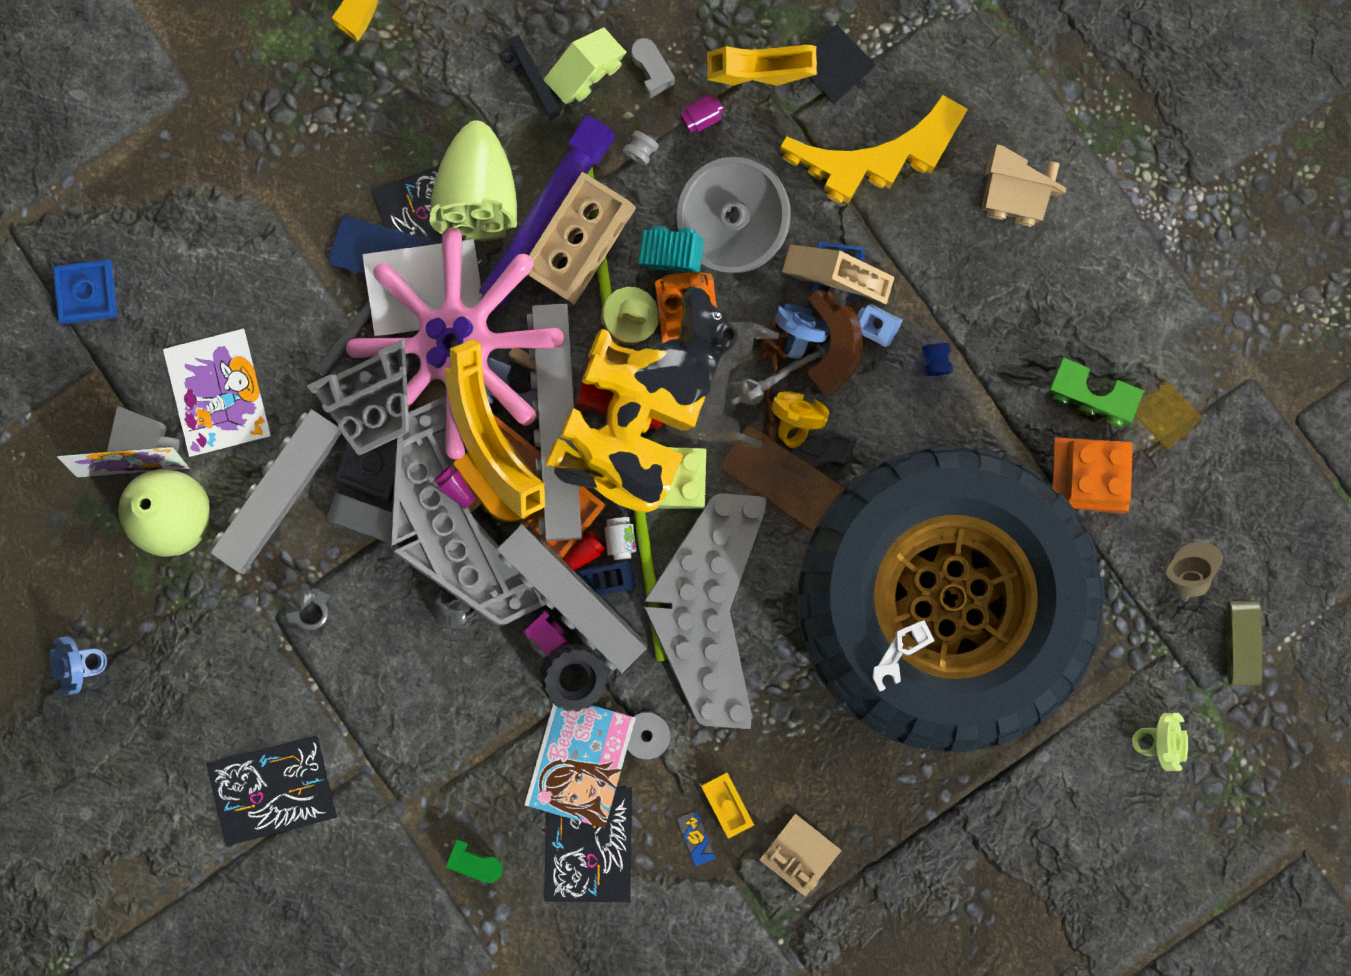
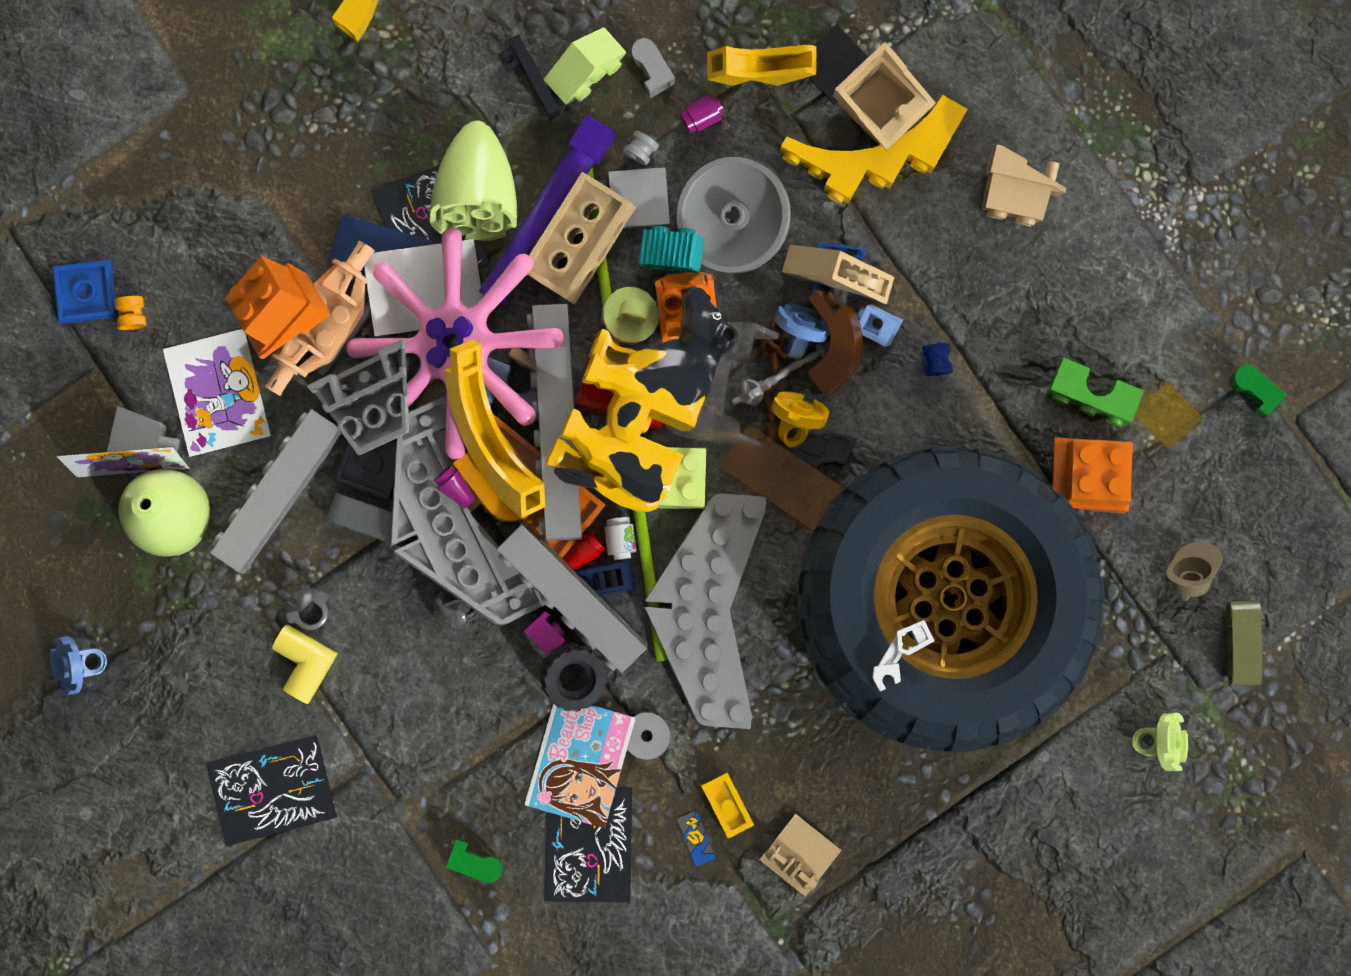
(130, 312): none -> light orange wheel
(275, 304): none -> orange piece
(311, 659): none -> light yellow brick
(331, 334): none -> light nougat plate
(647, 192): none -> light grey tile
(883, 97): none -> tan piece
(1257, 388): none -> green leg

